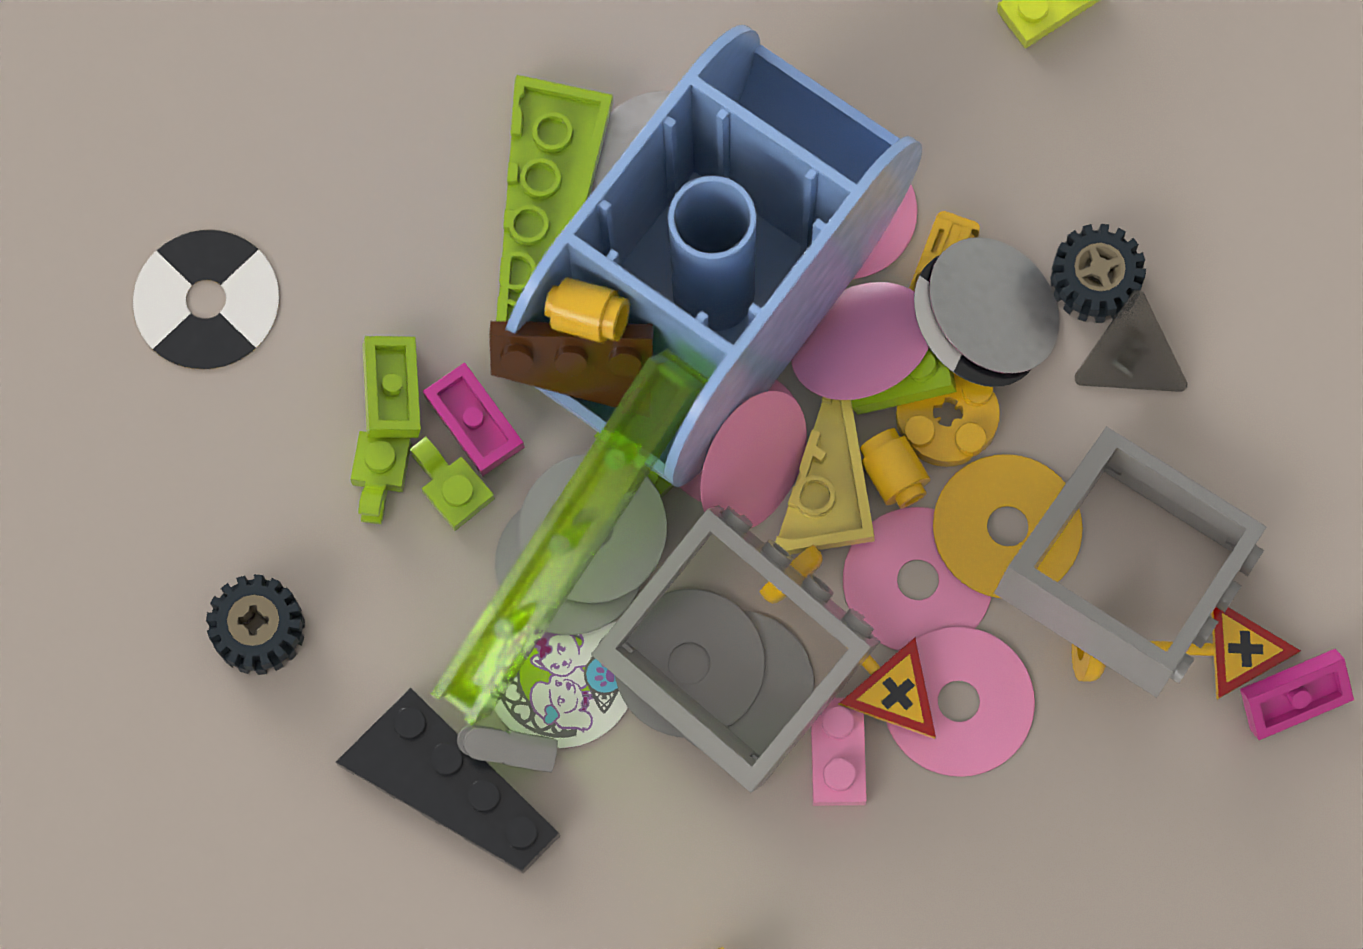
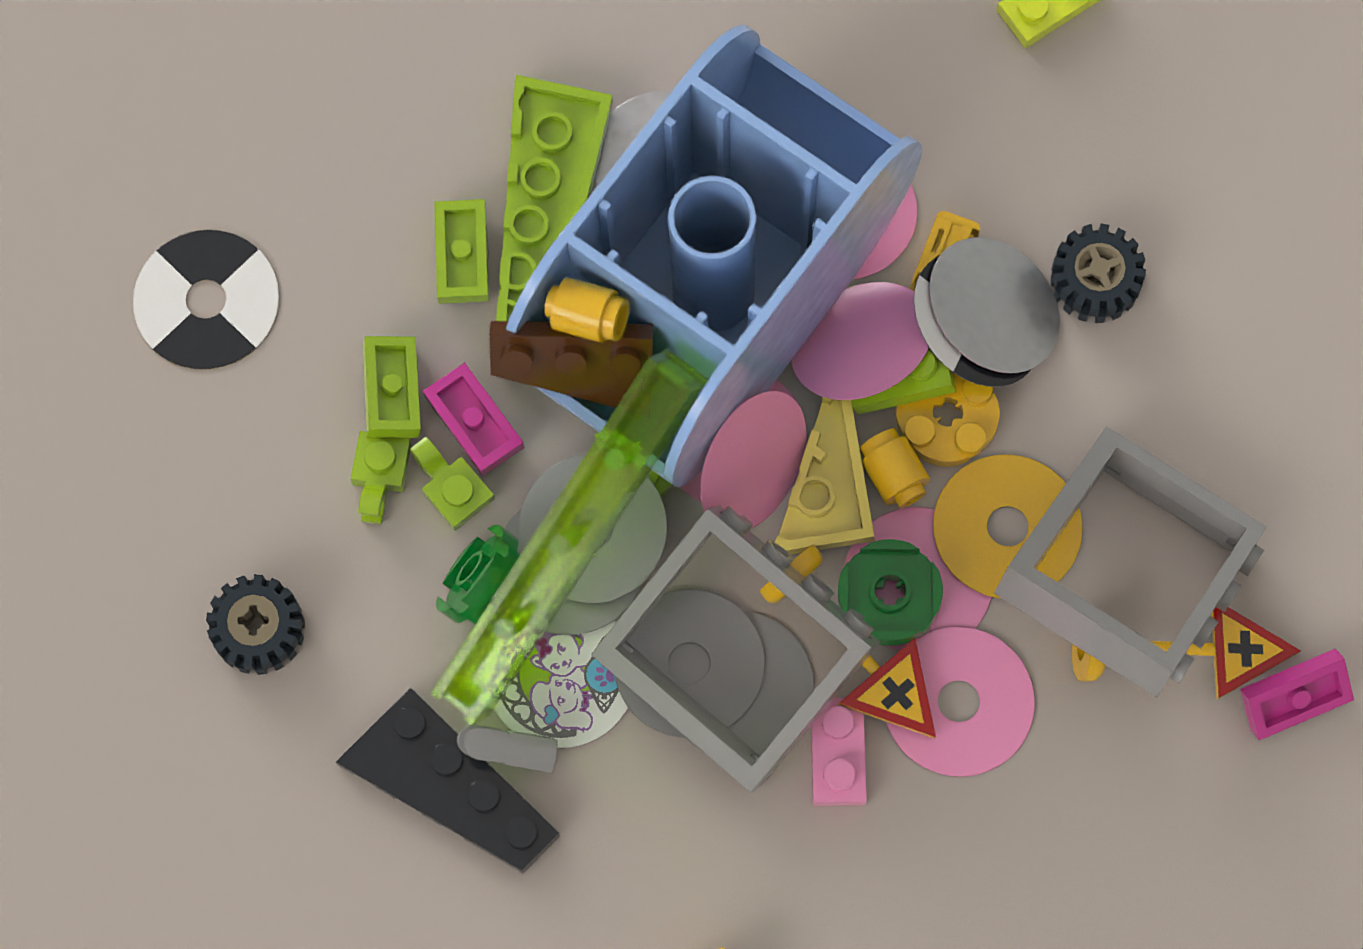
(461, 251): none -> lime plate
(478, 575): none -> green plate
(900, 562): none -> green plate
(1132, 353): clear smoke piece -> none

